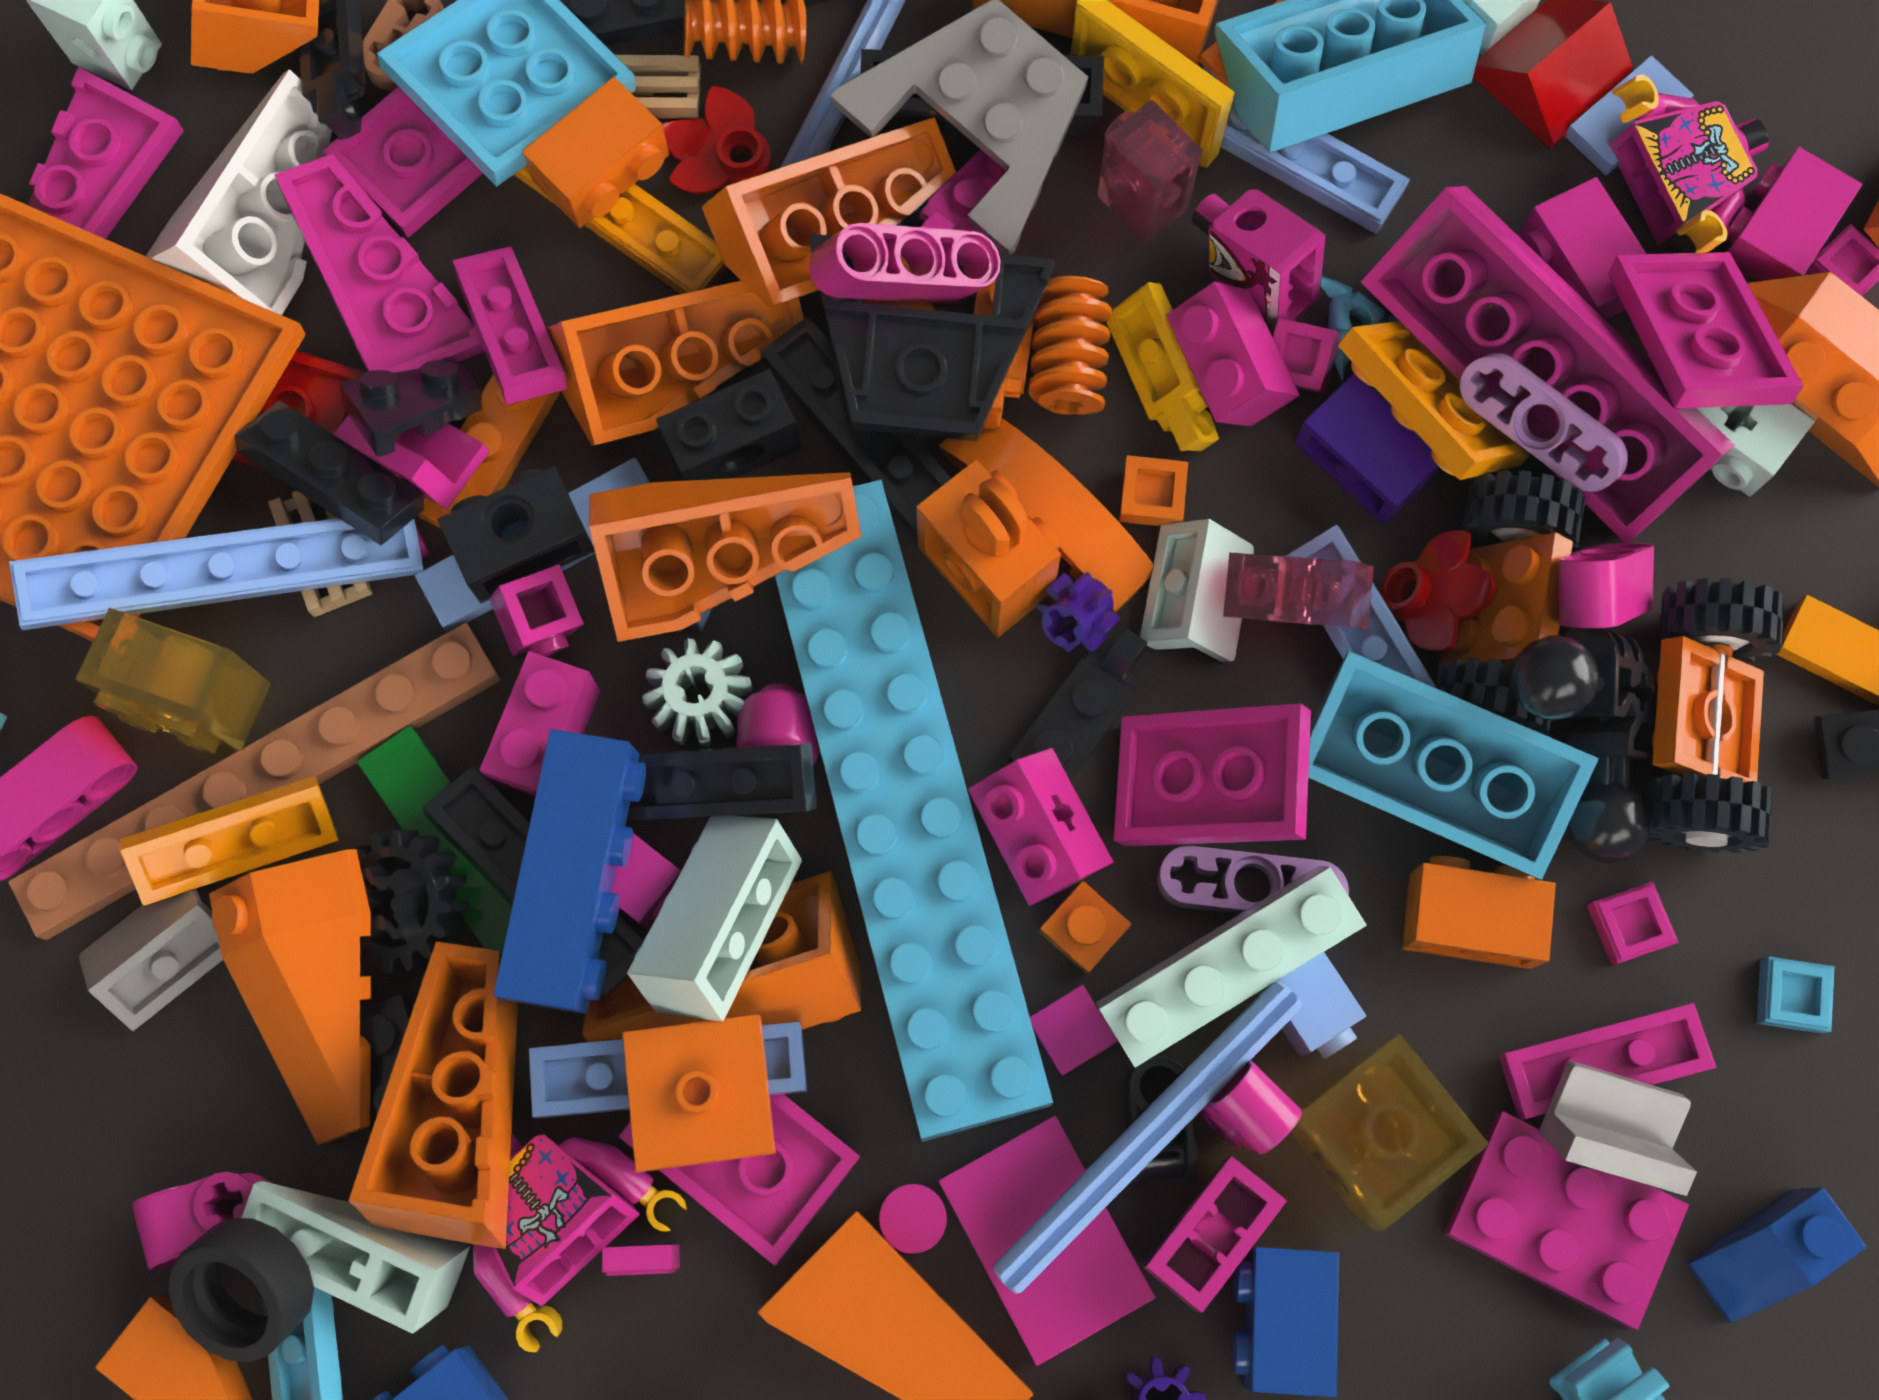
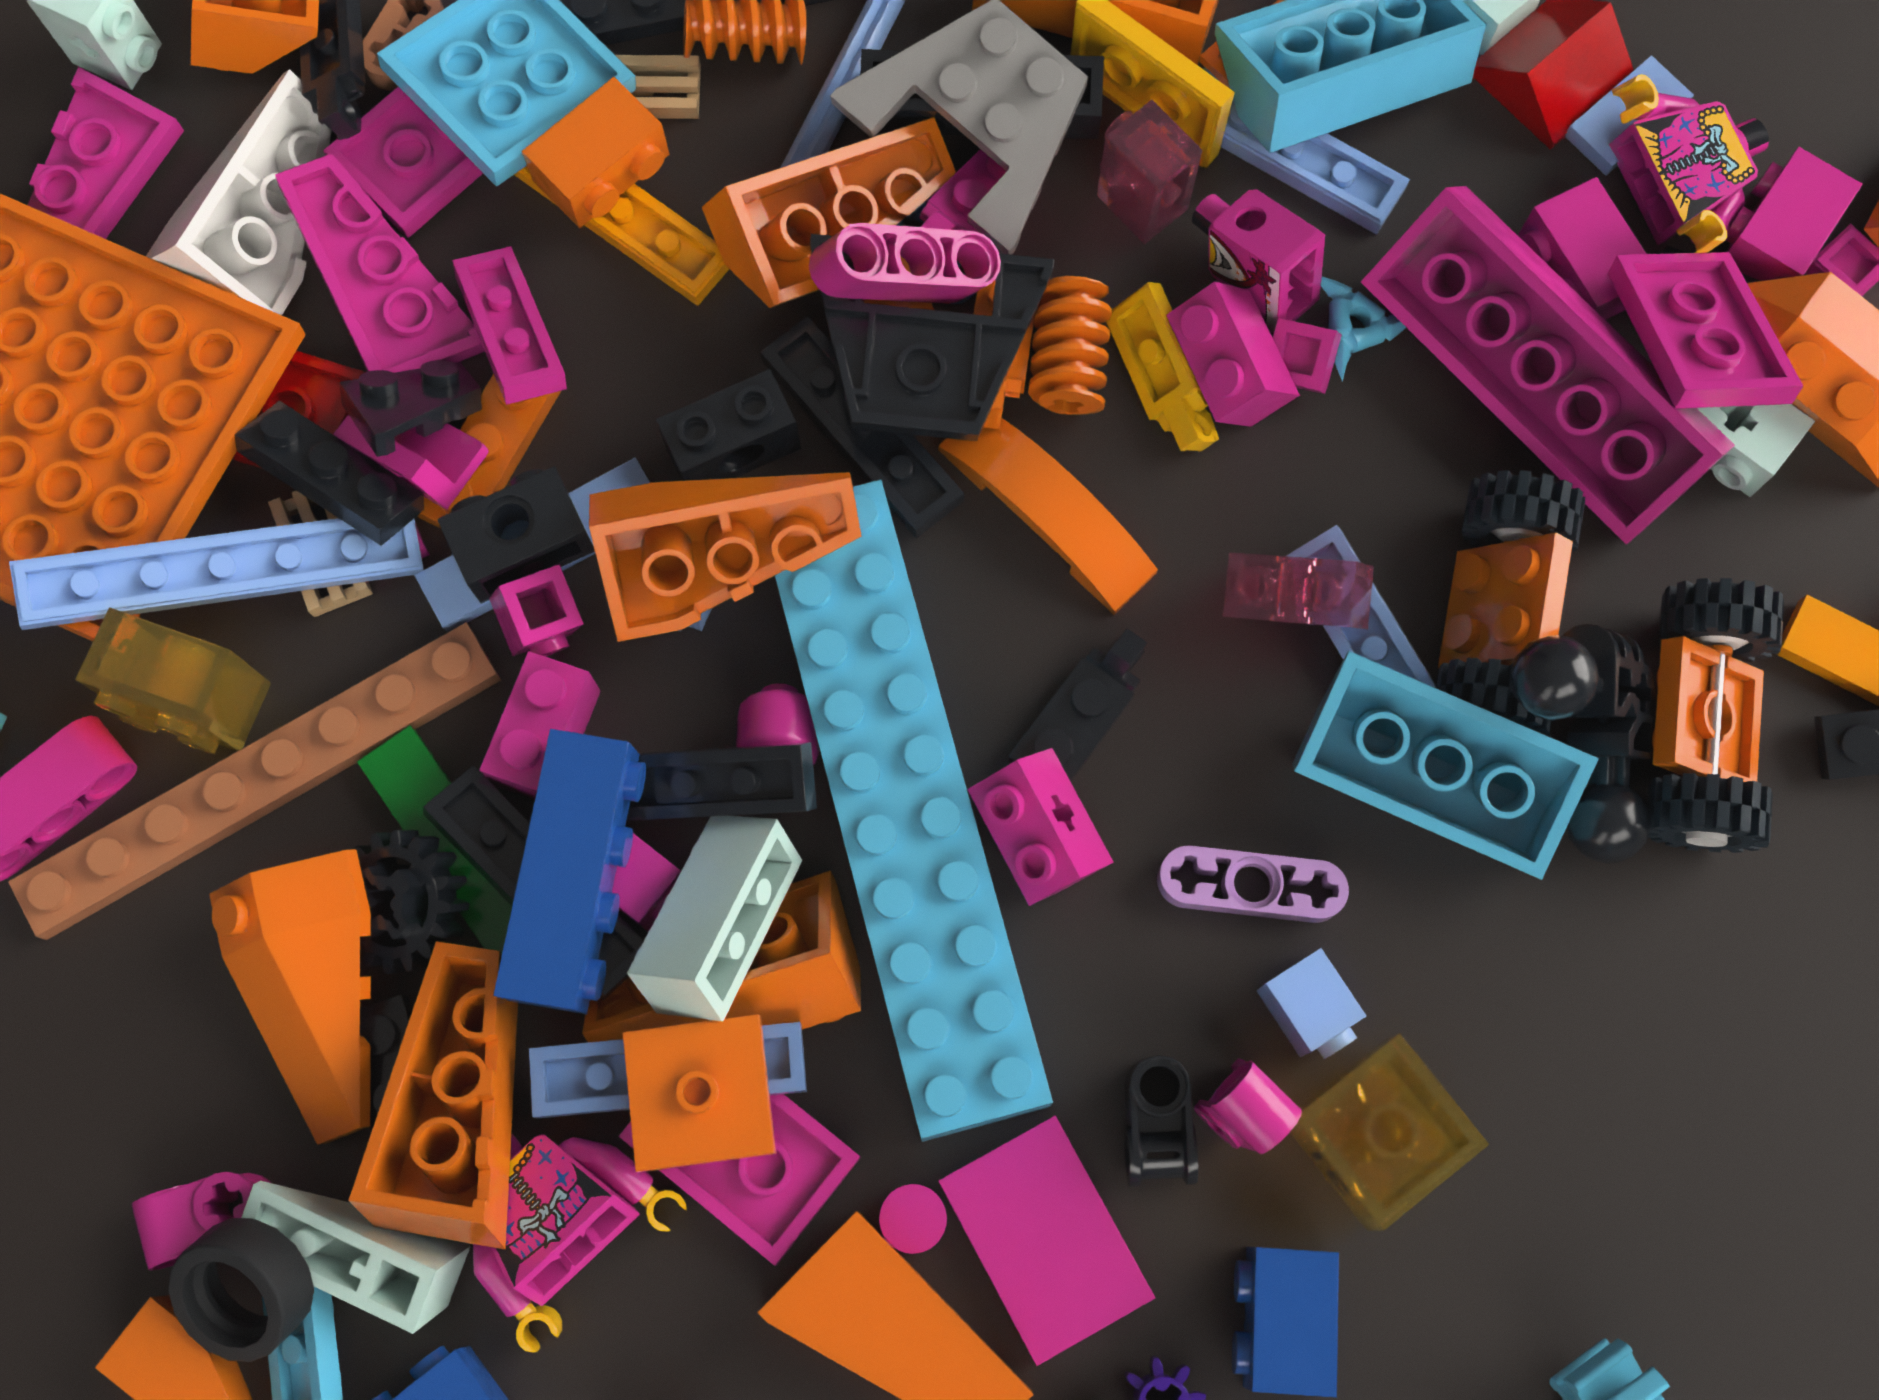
(151, 957): light grey panel -> none
(228, 840): light orange plate -> none
(640, 1259): dark pink tile -> none
(662, 355): orange wedge -> none
(687, 671): light aqua gear -> none
(711, 143): red plate -> none
(988, 546): orange brick -> none
(1072, 1030): dark pink tile -> none
(1077, 612): dark purple gear -> none
(1085, 927): orange plate -> none
(1146, 1137): light blue axle -> none
(1153, 491): orange plate -> none
(1190, 588): light aqua panel -> none
(1213, 776): dark pink plate -> none
(1214, 1234): dark pink brick -> none
(1230, 964): light aqua brick -> none
(1367, 449): dark purple brick -> none
(1429, 400): light orange plate -> none
(1438, 591): red plate -> none
(1479, 913): orange brick -> none
(1566, 1222): dark pink plate -> none
(1569, 464): lavender beam -> none
(1605, 585): dark pink beam -> none
(1619, 1127): light grey panel -> none
(1632, 923): dark pink tile -> none
(1642, 1049): dark pink plate -> none
(1776, 1253): blue slope -> none
(1795, 995): medium azure tile -> none

